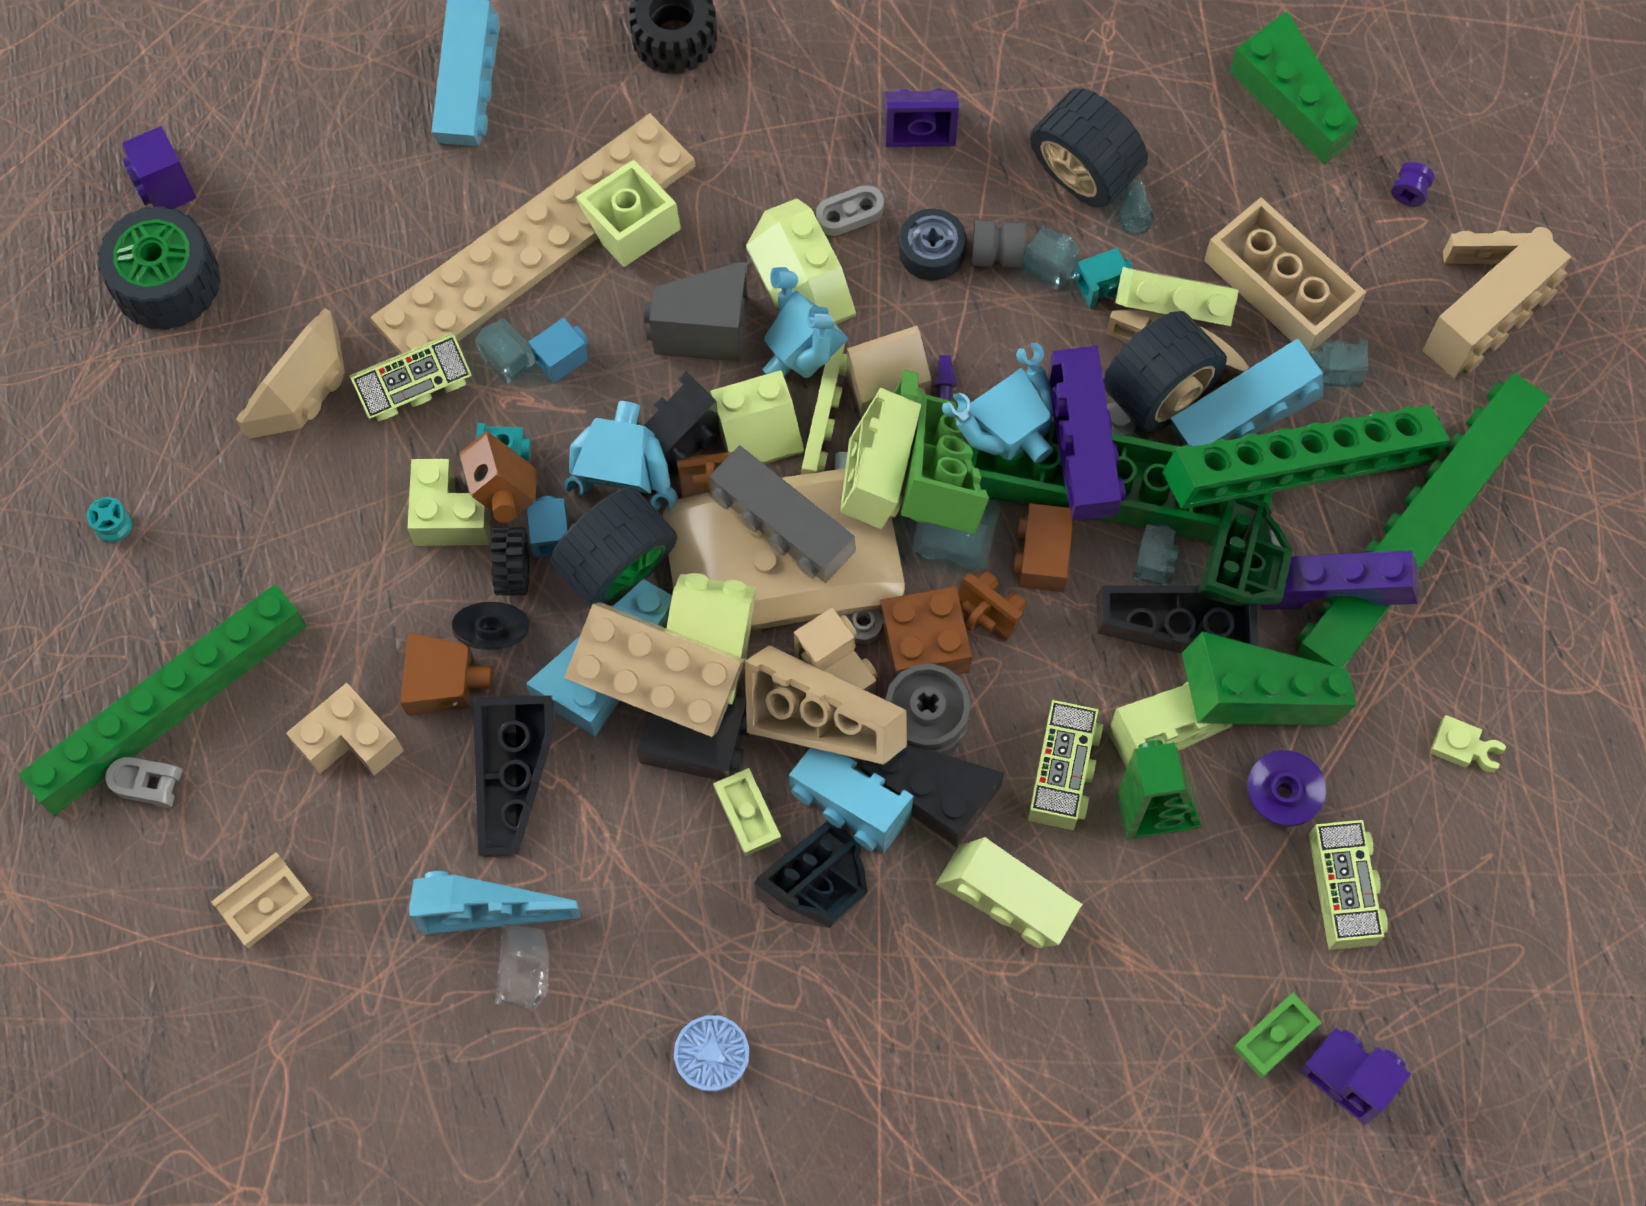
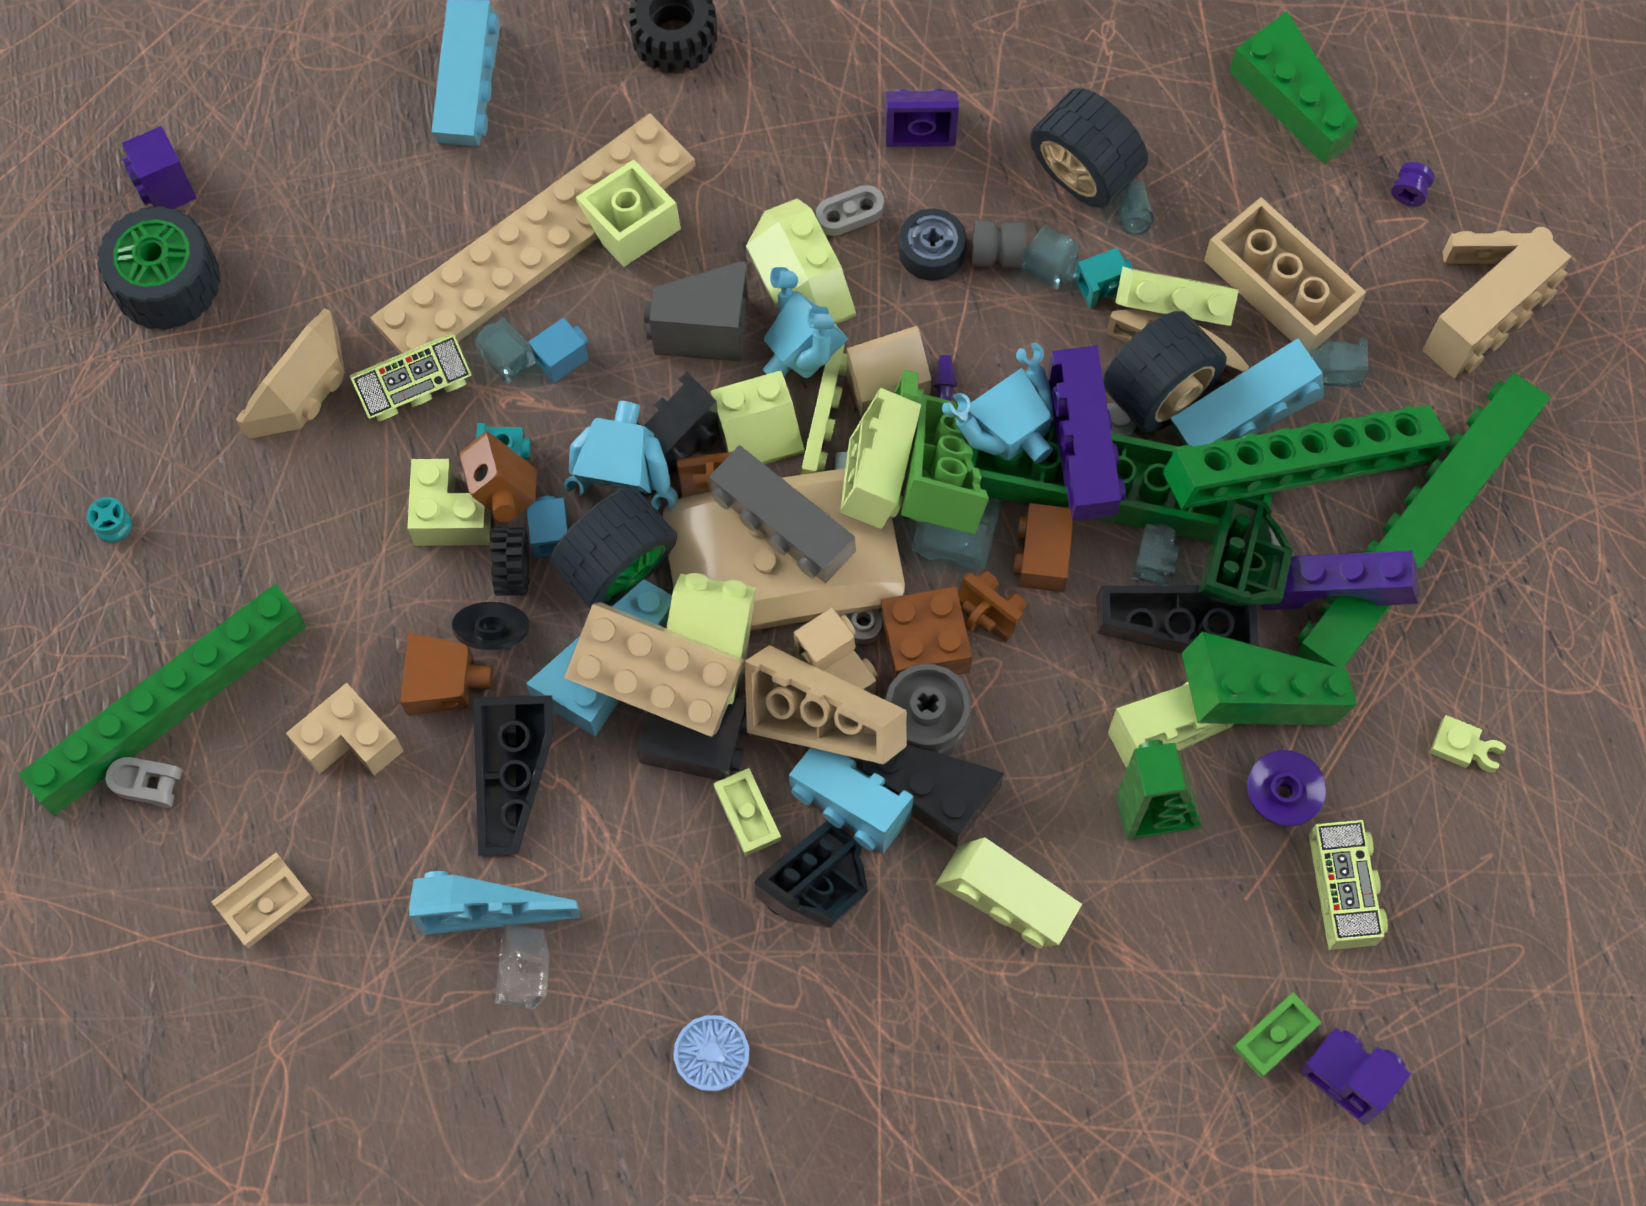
(1065, 765): brick -> none

